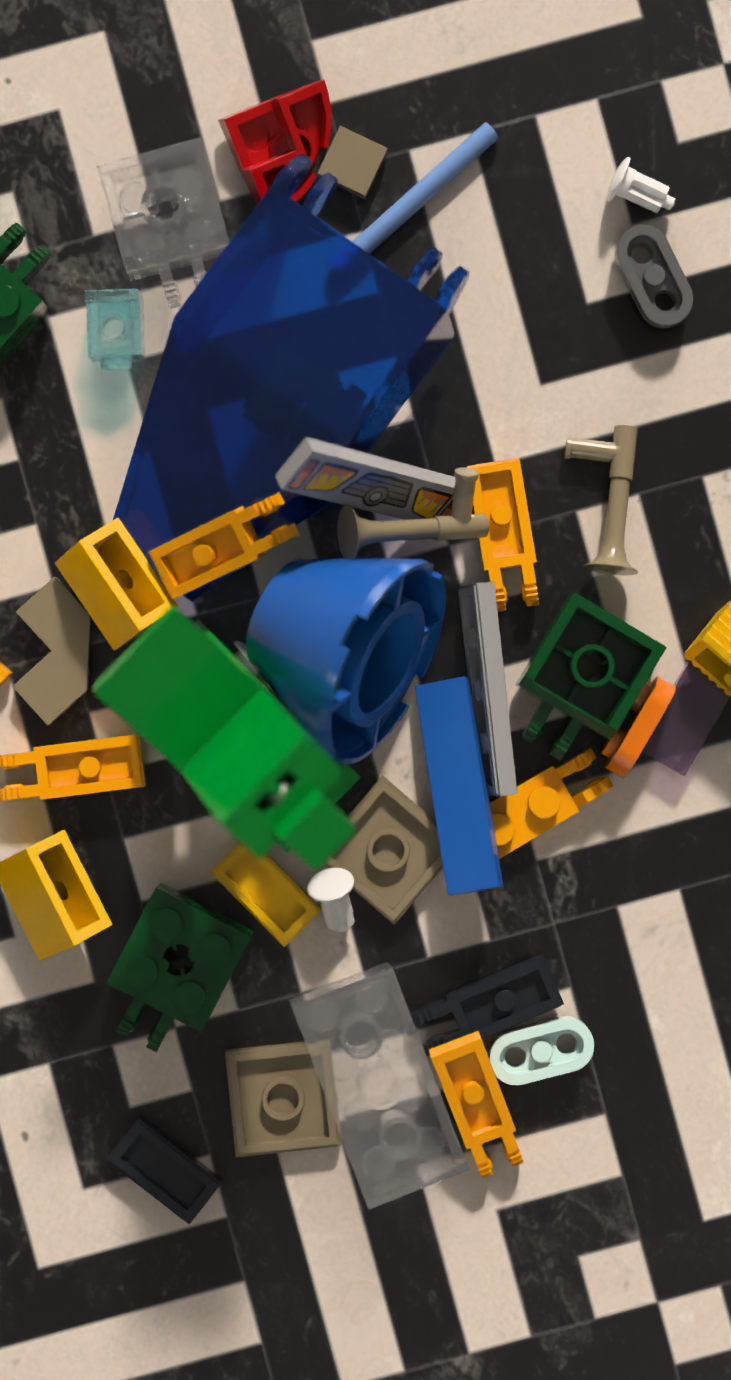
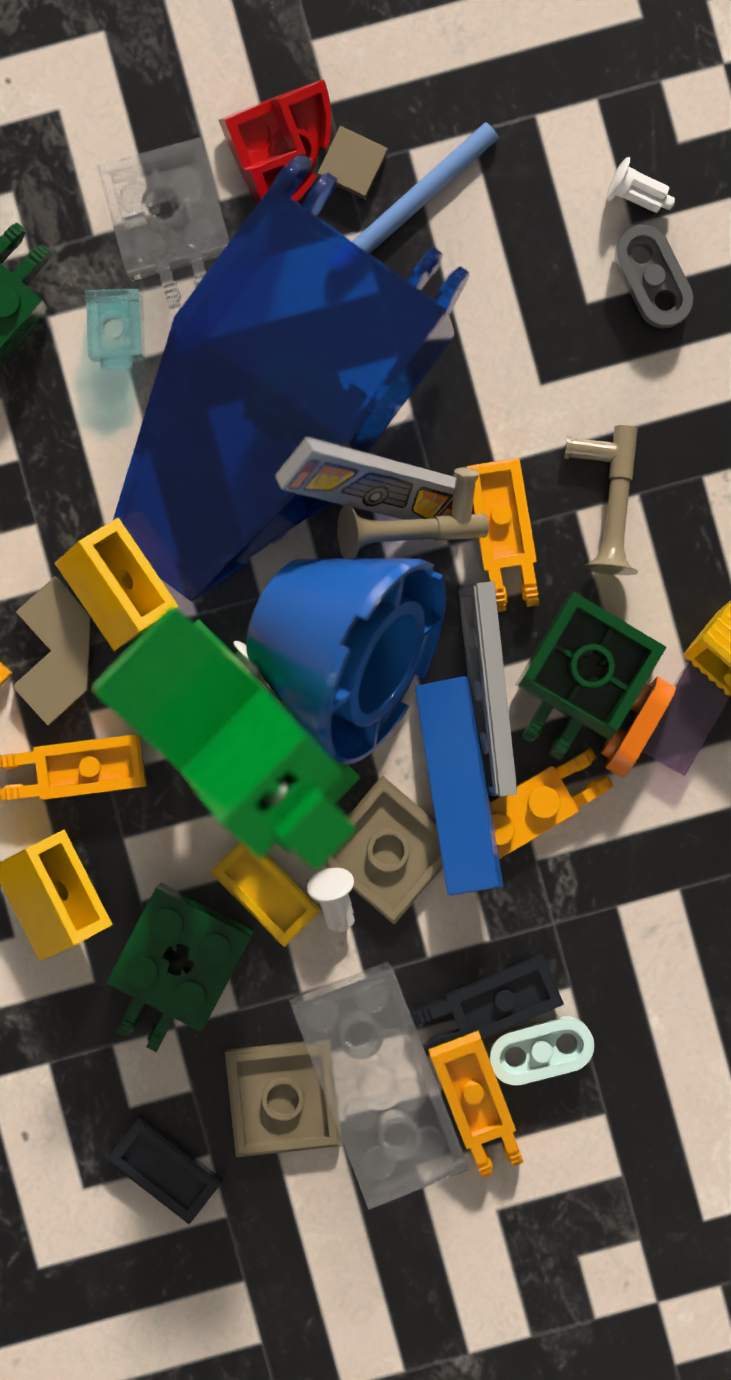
(217, 547): light orange hinge -> none

